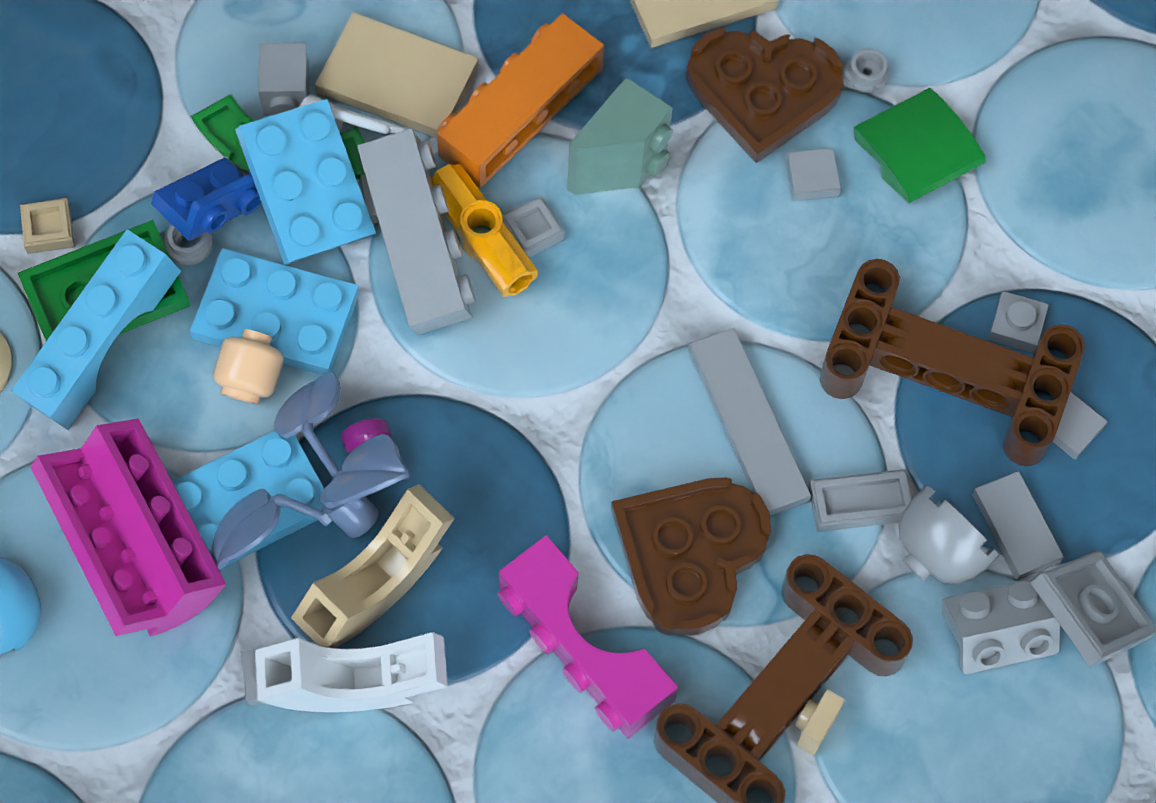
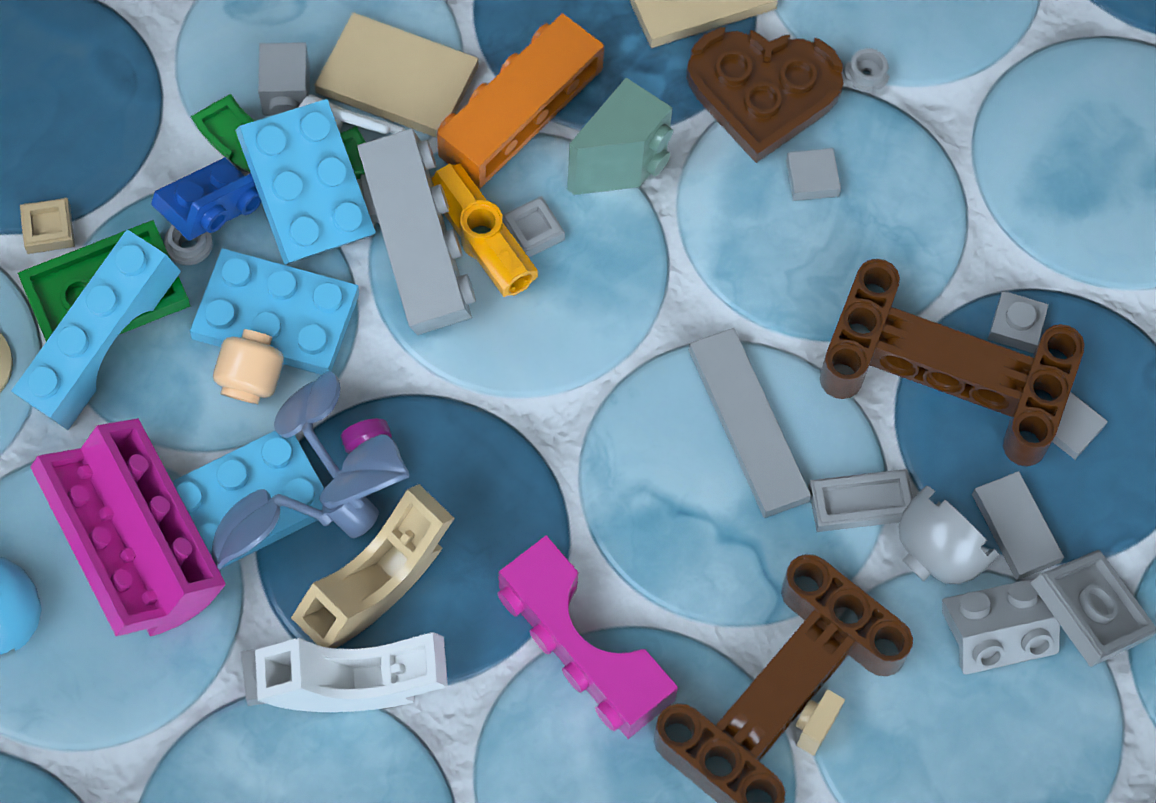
(688, 549): reddish brown plate -> none
(919, 145): green slope -> none

